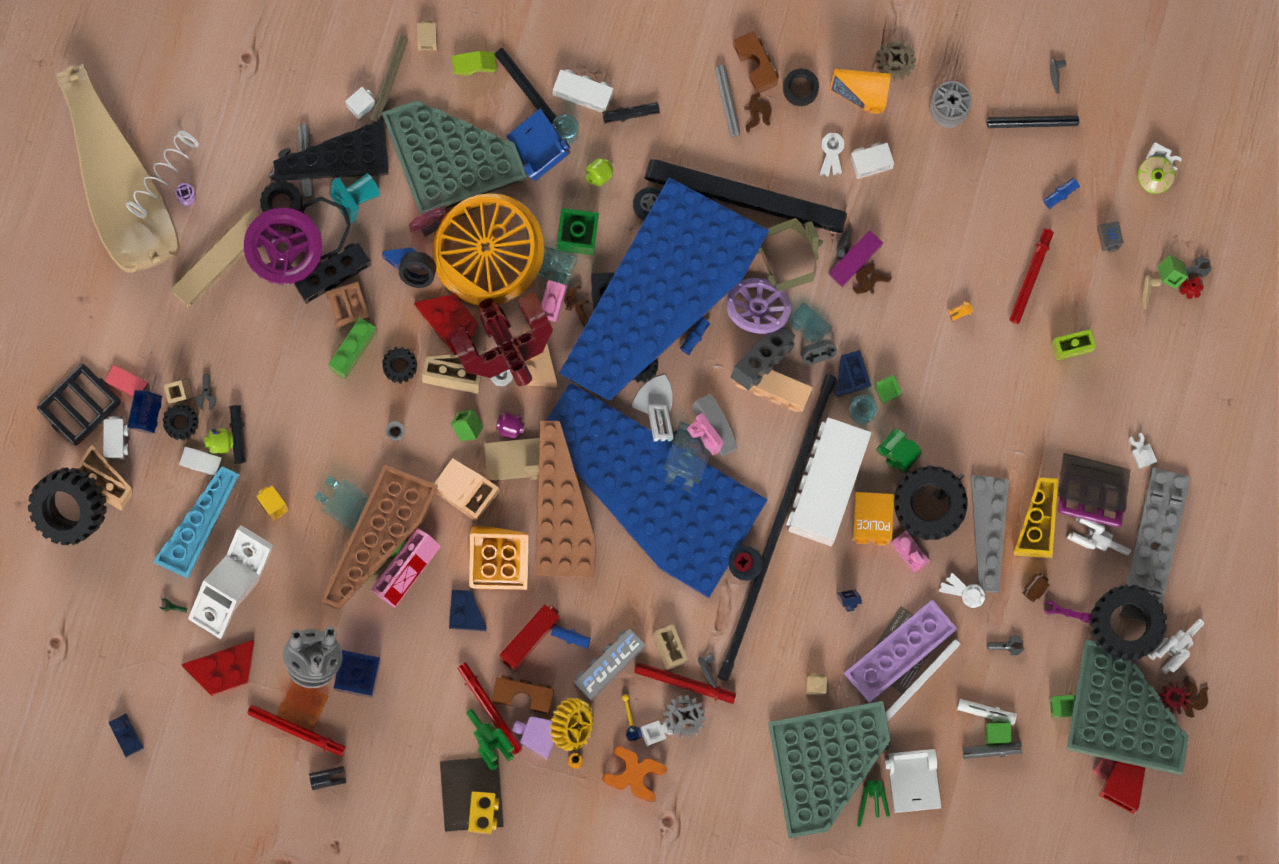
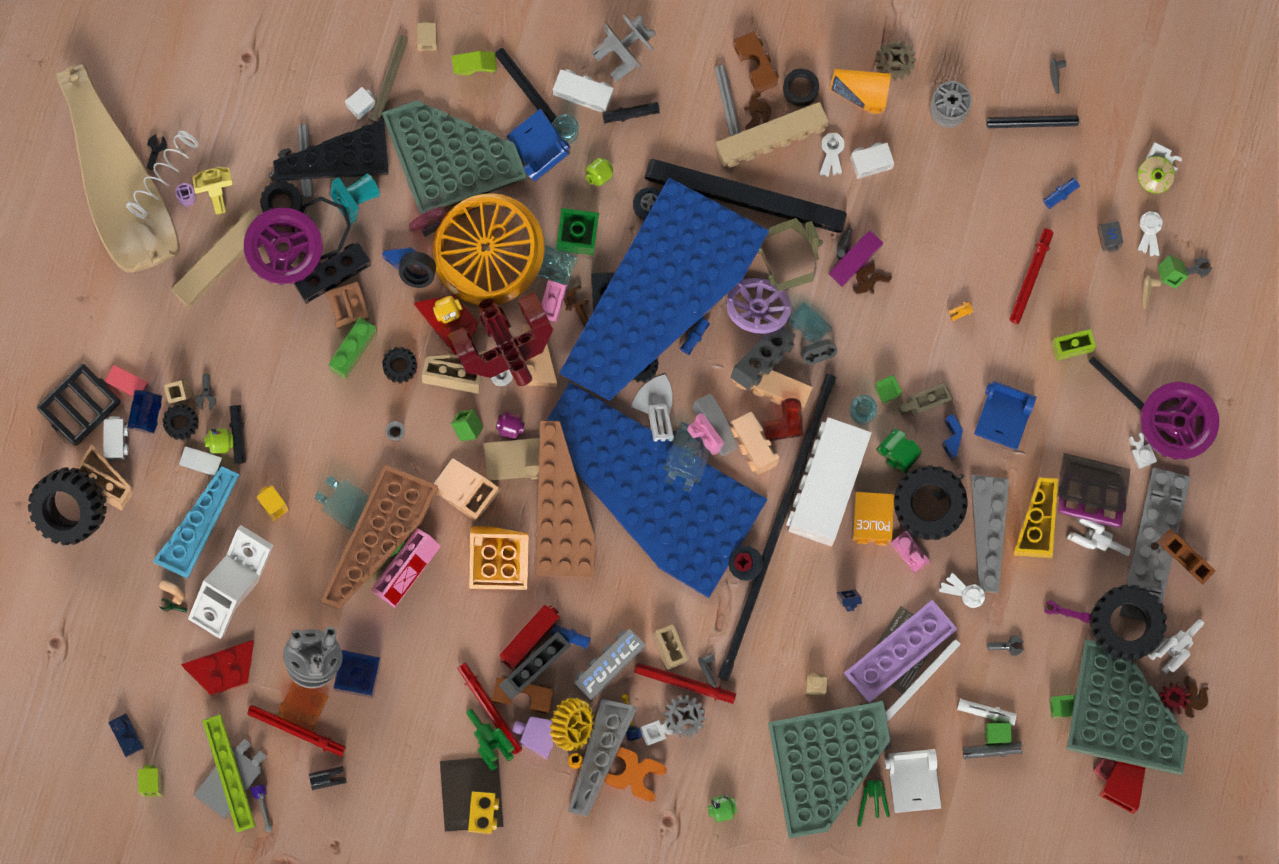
(150, 781): none -> lime brick
(155, 150): none -> black bar
(173, 589): none -> light nougat arm
(211, 790): none -> light grey tile
(213, 181): none -> light yellow piece
(229, 773): none -> lime tile
(260, 792): none -> hinge
(447, 309): none -> yellow head
(465, 612): dark blue wing -> none
(534, 665): none -> dark grey brick
(606, 737): none -> light grey wing
(614, 43): none -> light grey piece
(722, 808): none -> bright green head
(754, 443): none -> light nougat wedge
(771, 135): none -> tan brick
(789, 426): none -> clear red brick
(851, 374): dark blue wing -> none
(926, 400): none -> dark tan hinge
(952, 444): none -> blue slope
(1004, 412): none -> blue door
(1036, 587): reddish brown brick -> none
(1117, 383): none -> black bar
(1150, 224): none -> white piece
(1186, 556): none -> dark orange arch
(1191, 287): red plant -> none
(1192, 403): none -> magenta gear

